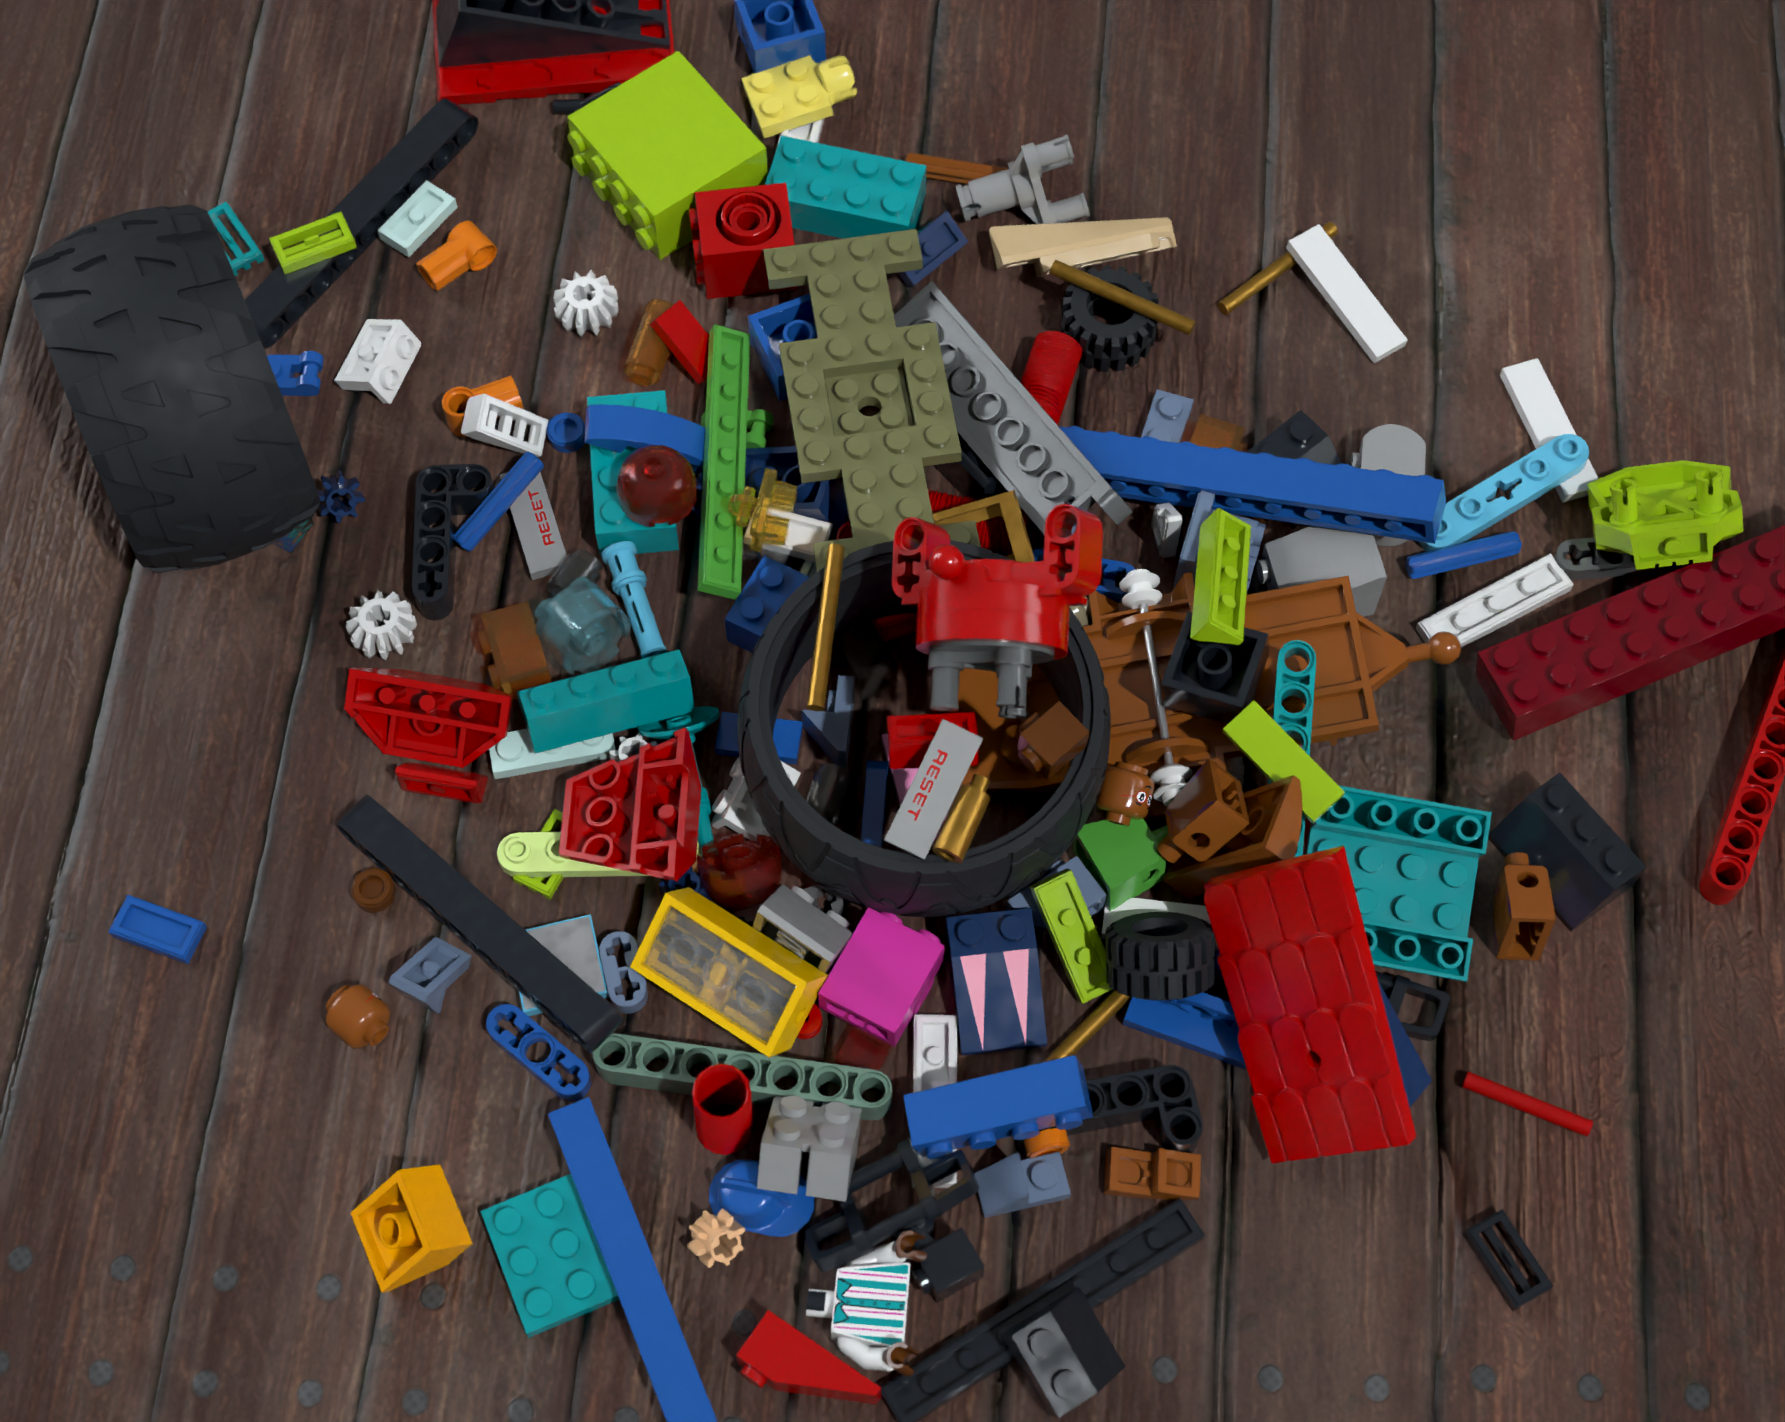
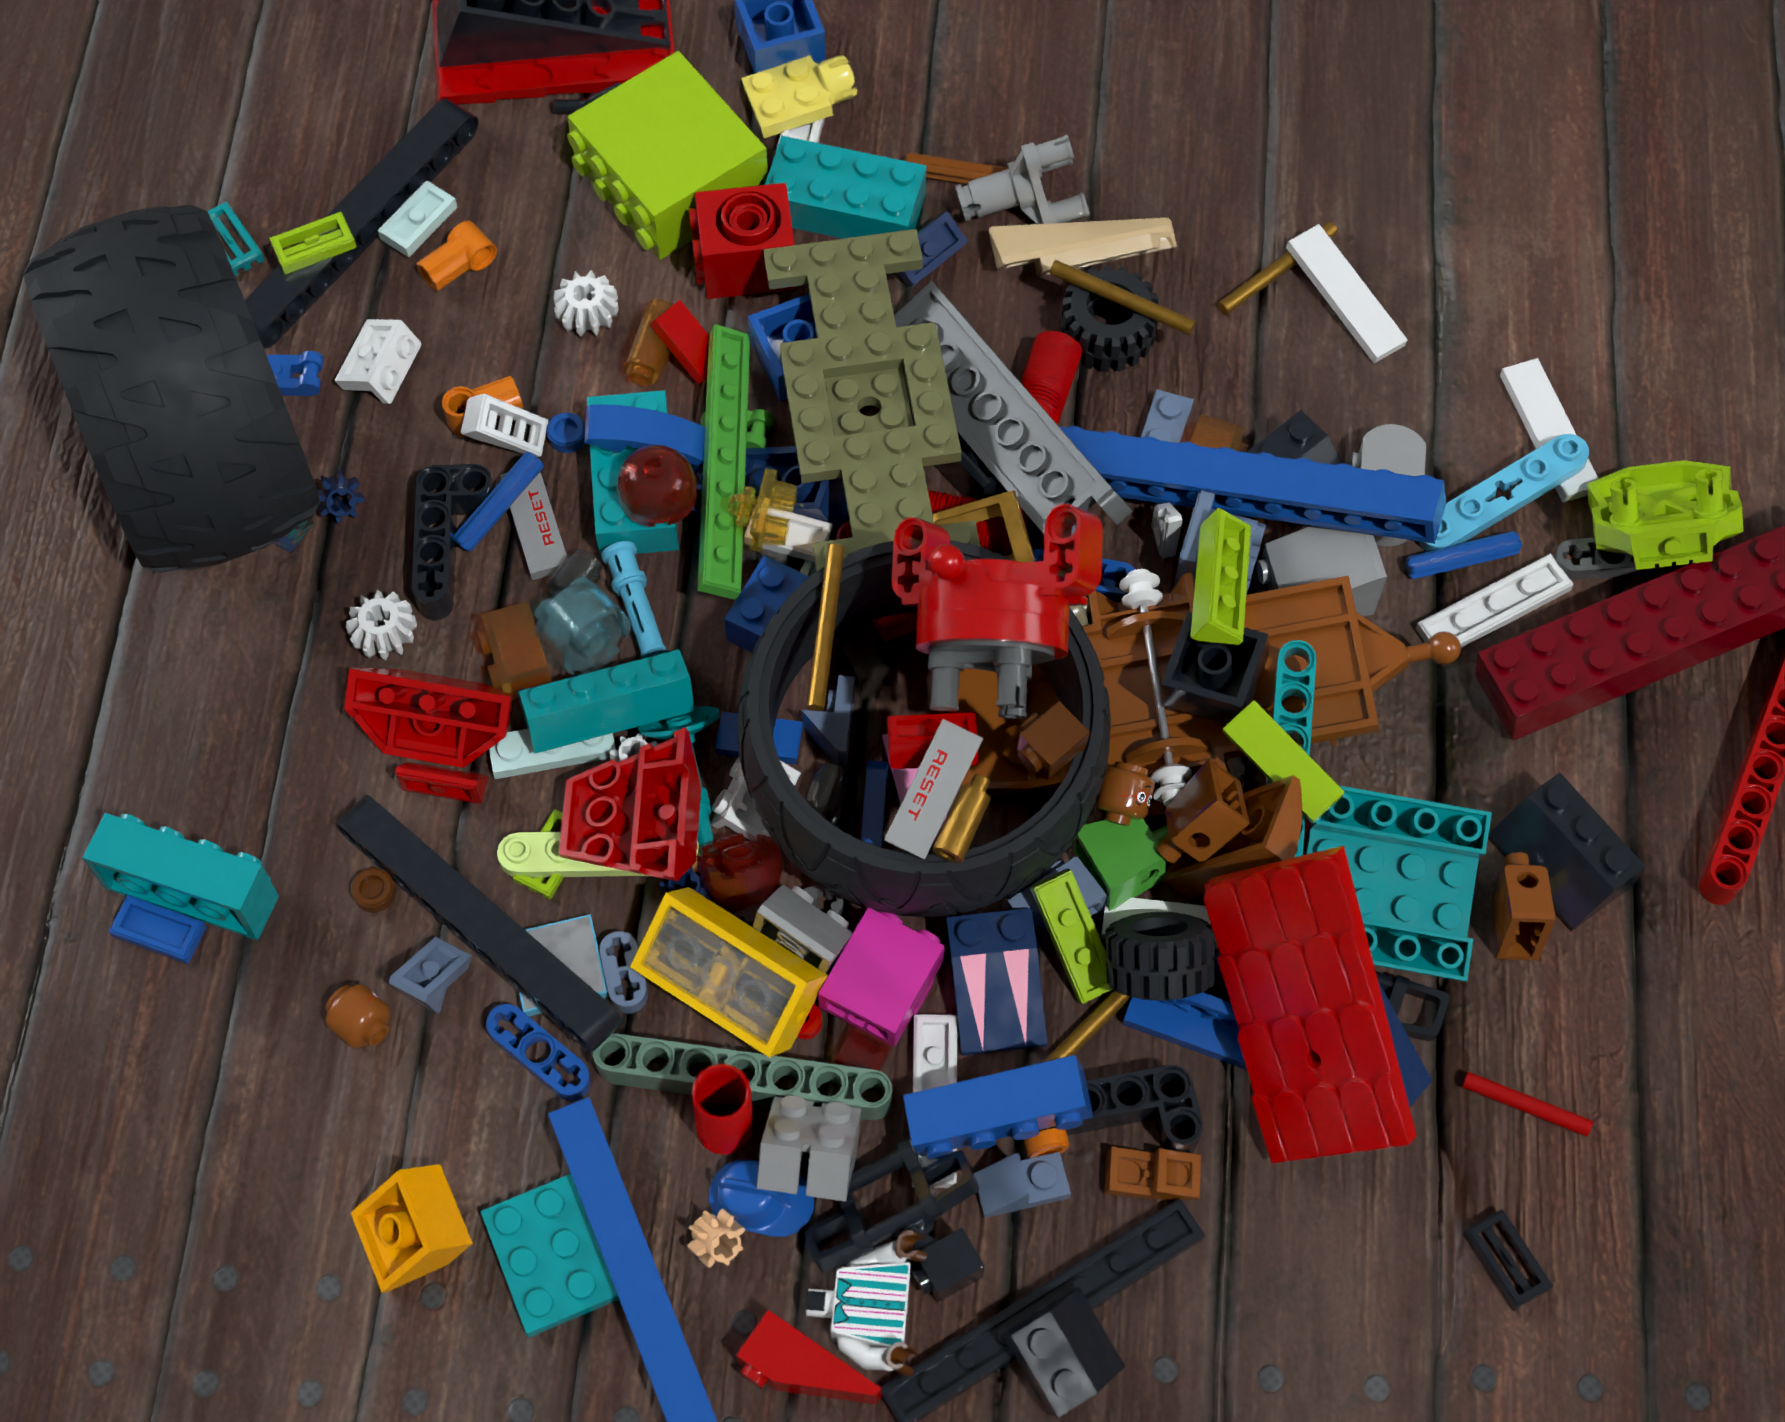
(182, 874): none -> teal brick

